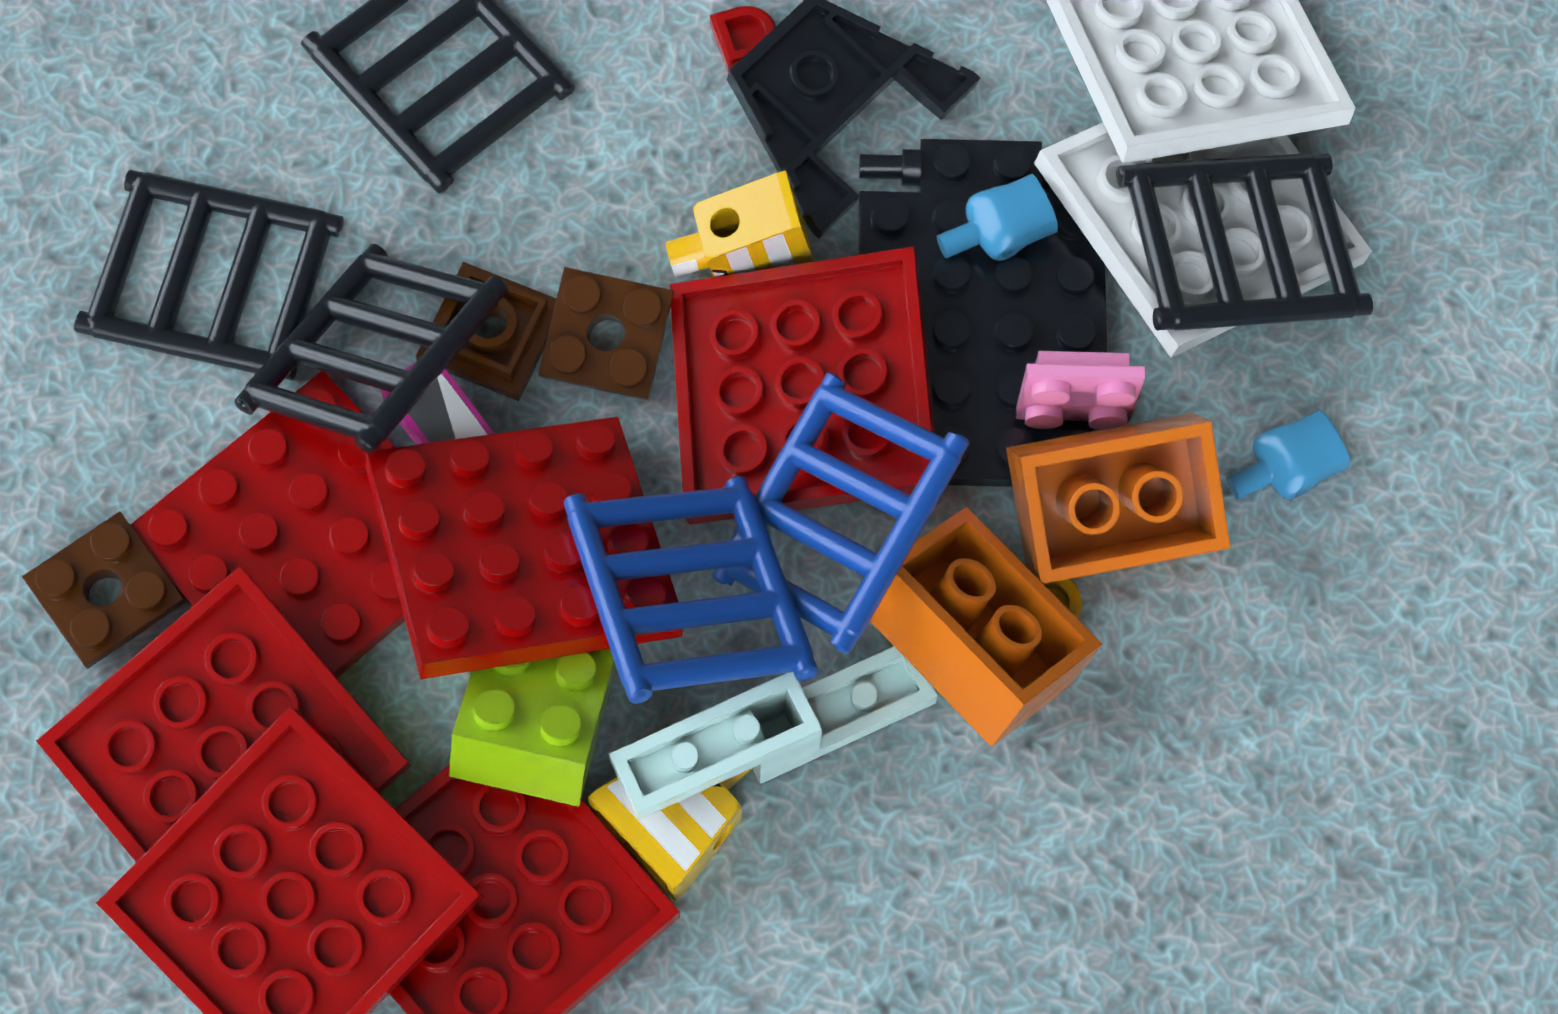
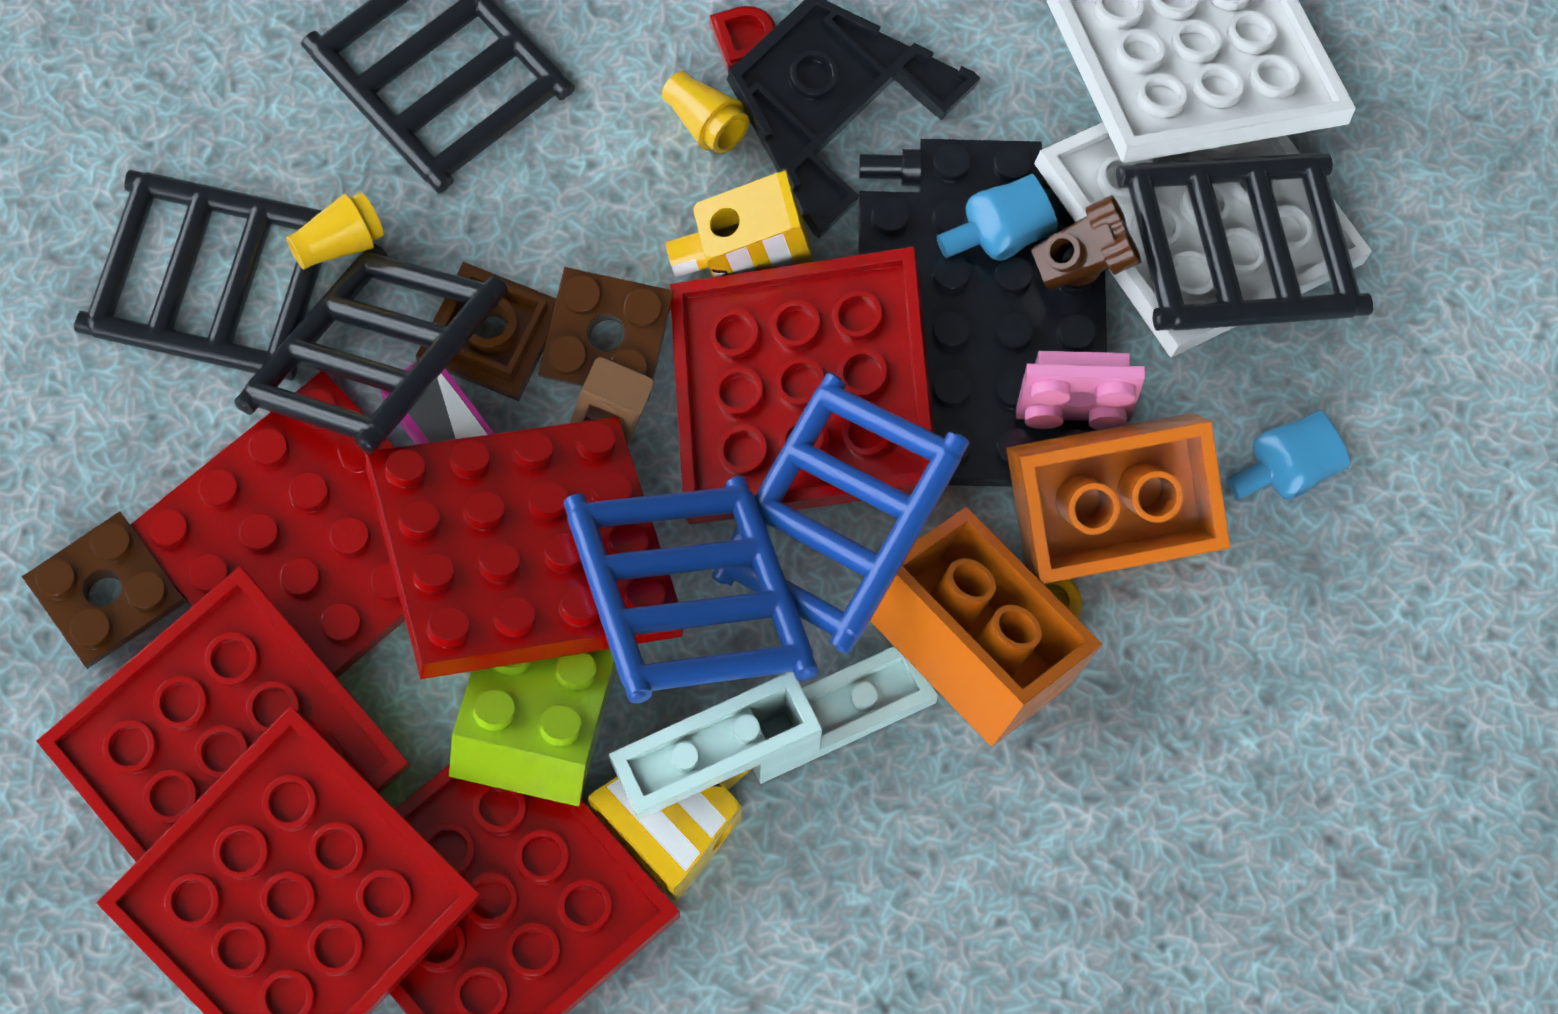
(337, 231): none -> yellow cone
(613, 392): none -> medium nougat slope
(708, 114): none -> yellow cone
(1099, 244): none -> reddish brown plate

